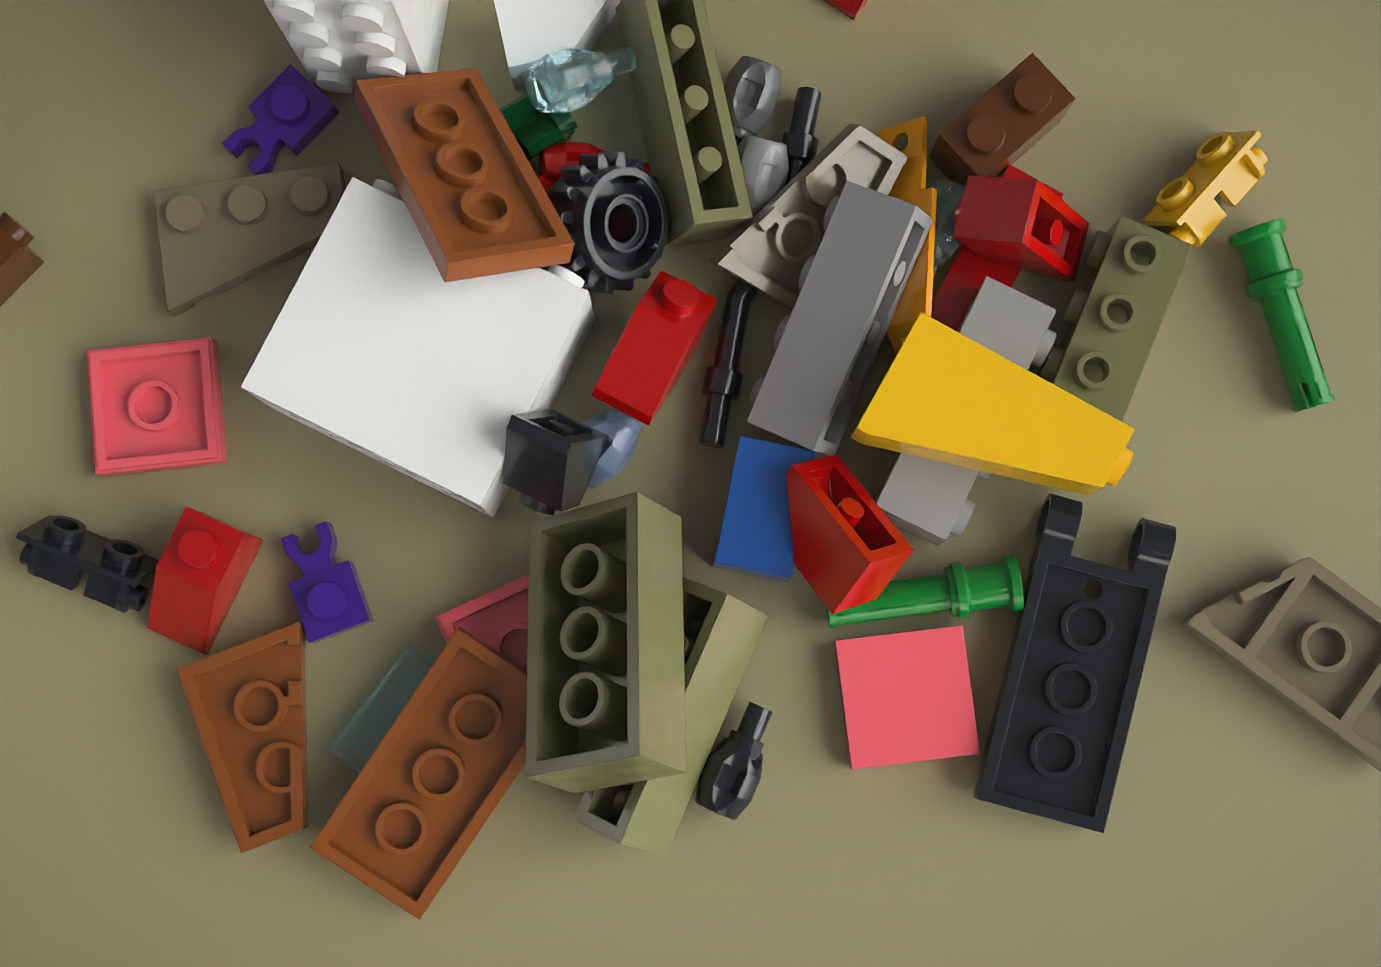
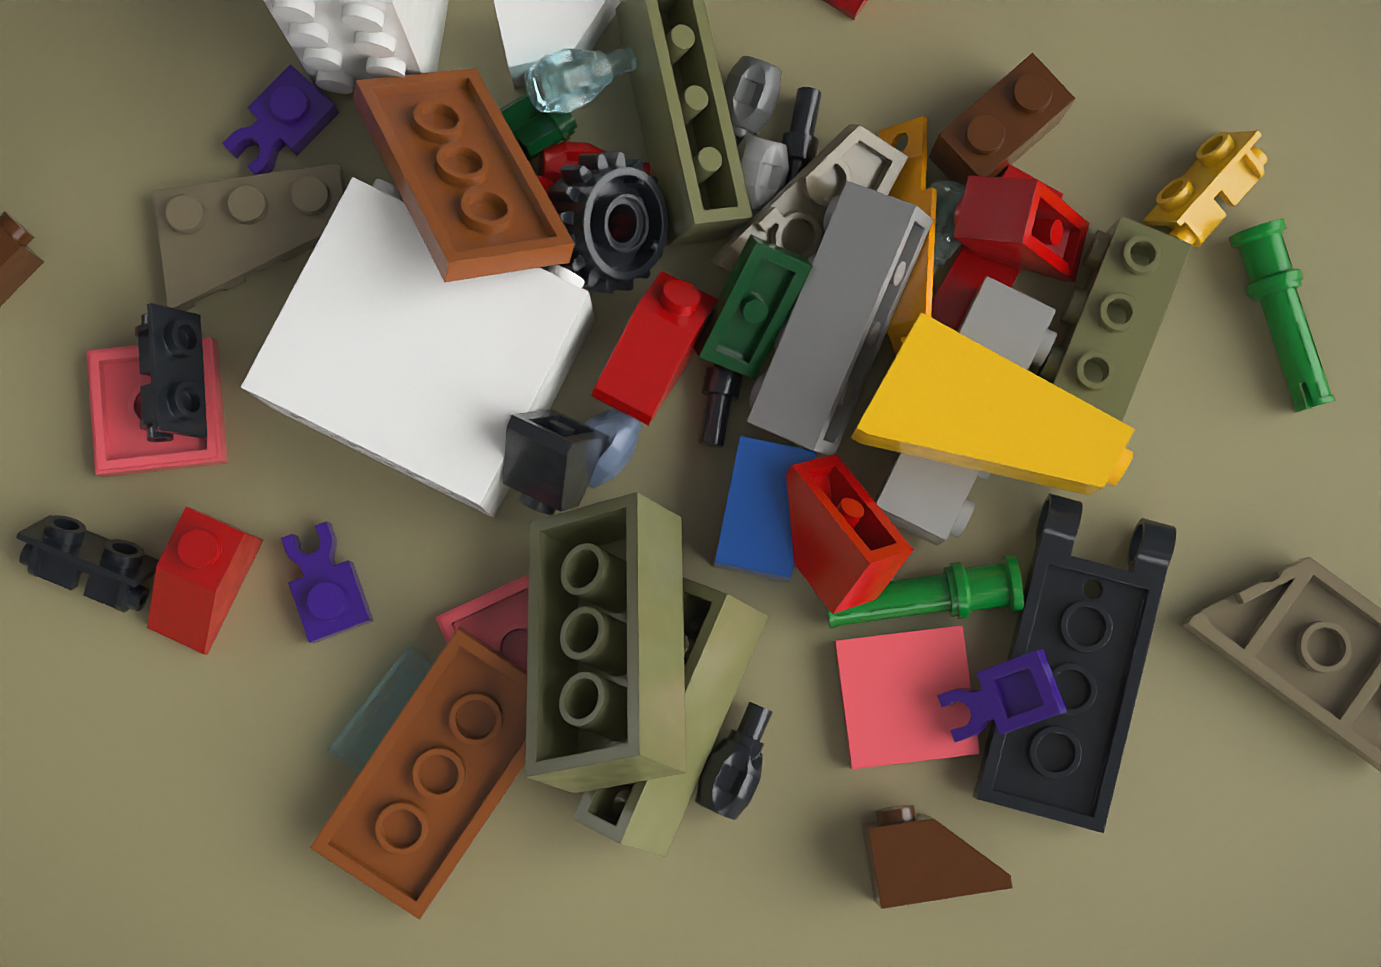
(174, 359): none -> black hinge
(255, 732): dark orange wing -> none
(752, 306): none -> dark green plate
(923, 861): none -> reddish brown slope
(1011, 694): none -> dark purple plate

